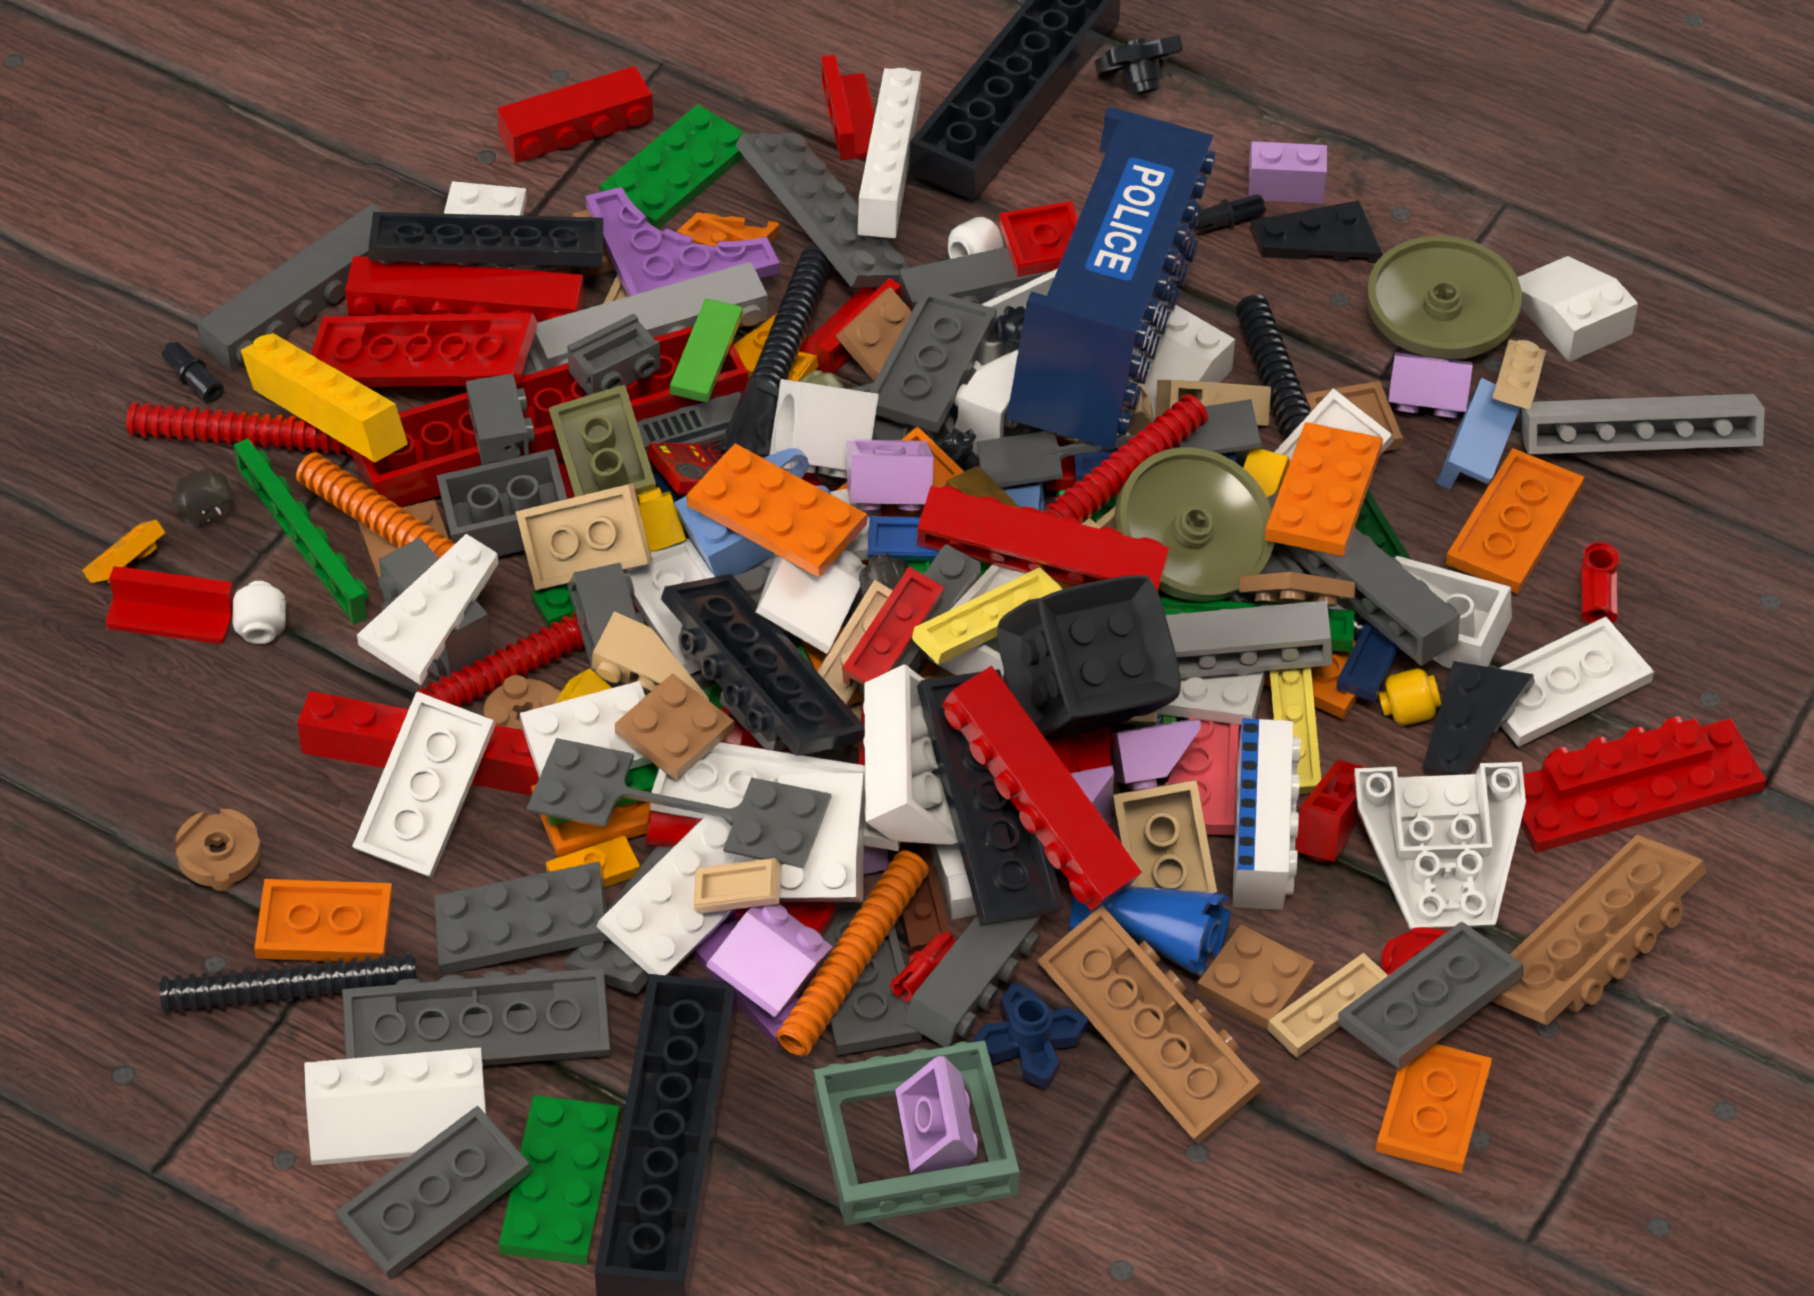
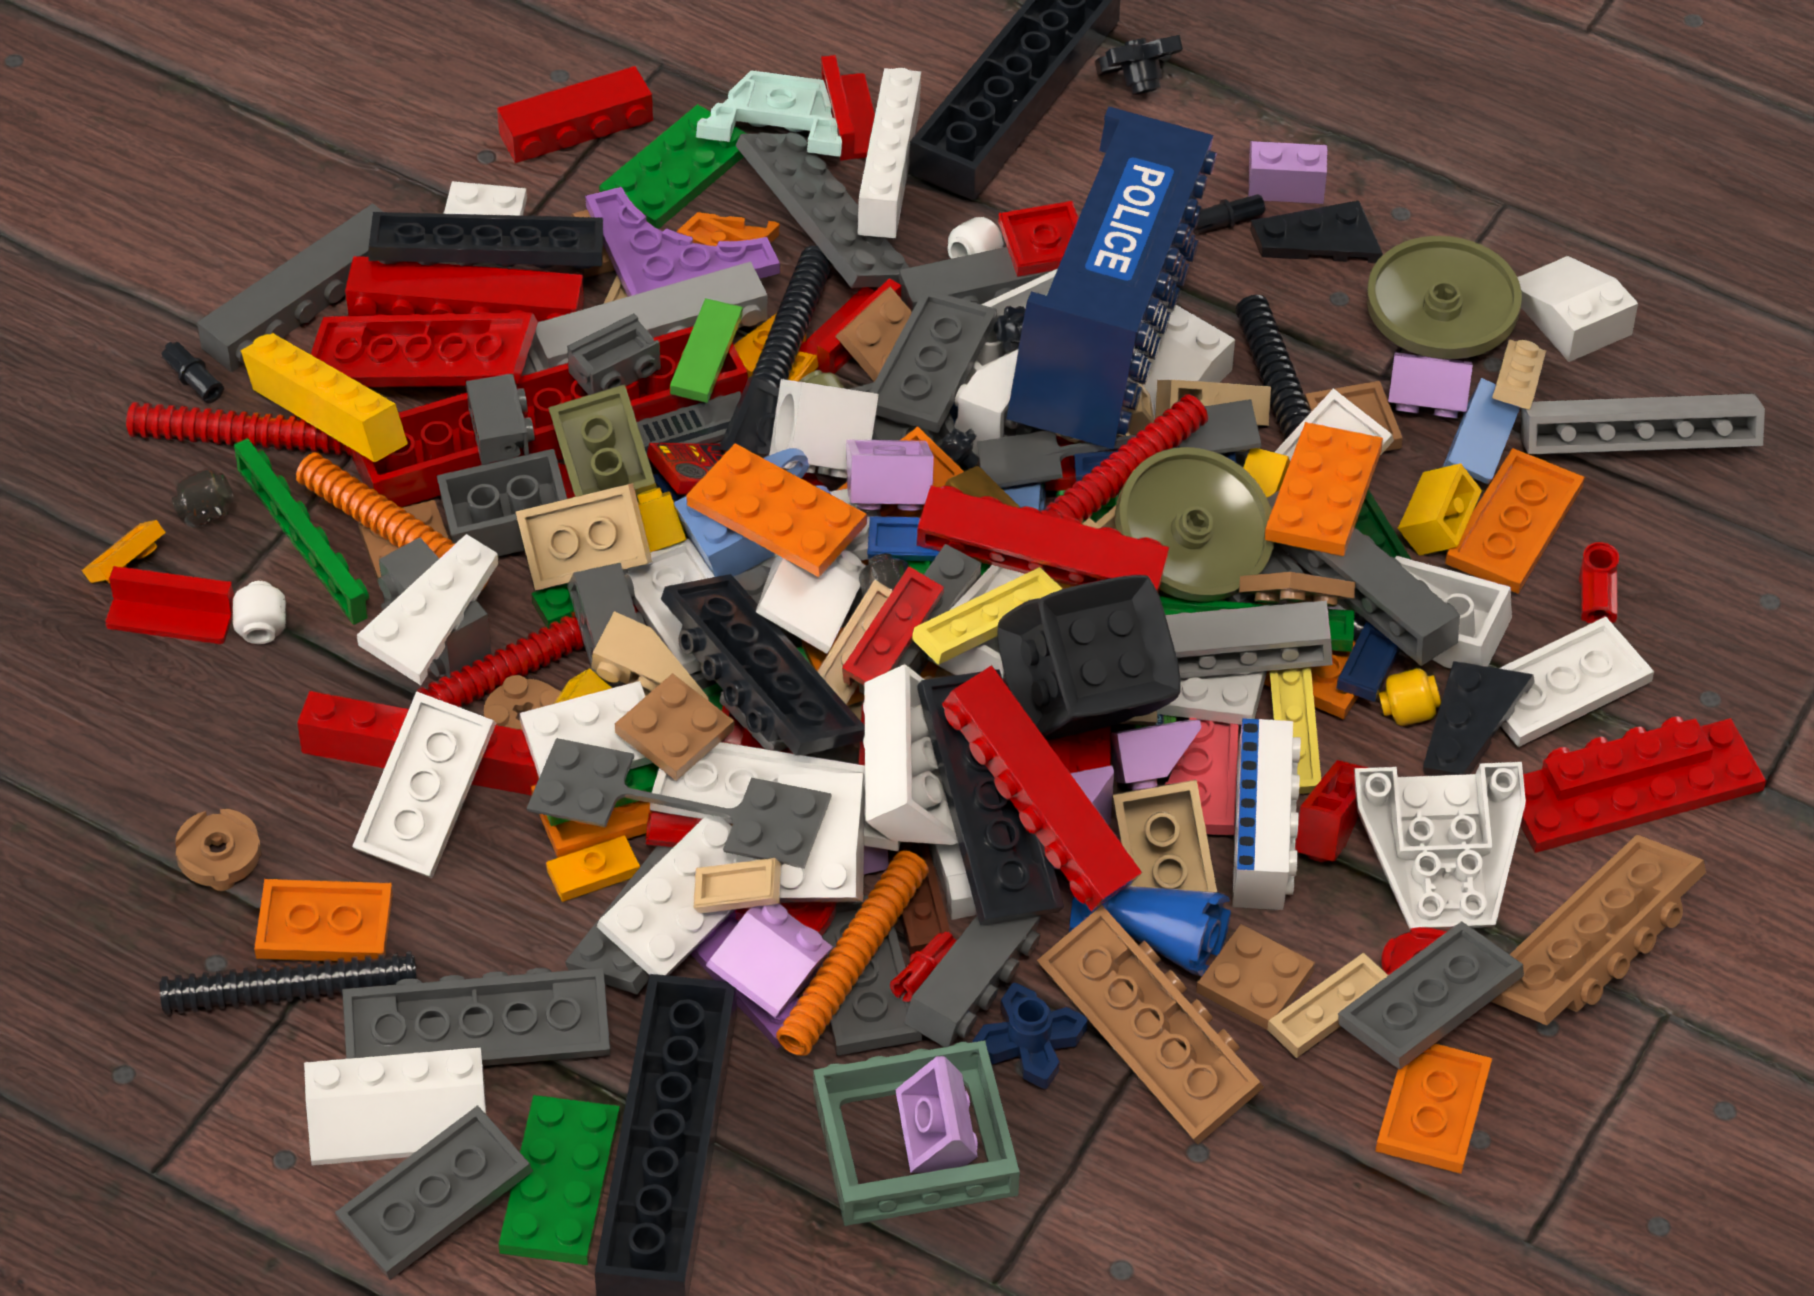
(520, 918): dark grey plate -> none
(779, 102): none -> light aqua wing
(1440, 509): none -> yellow brick

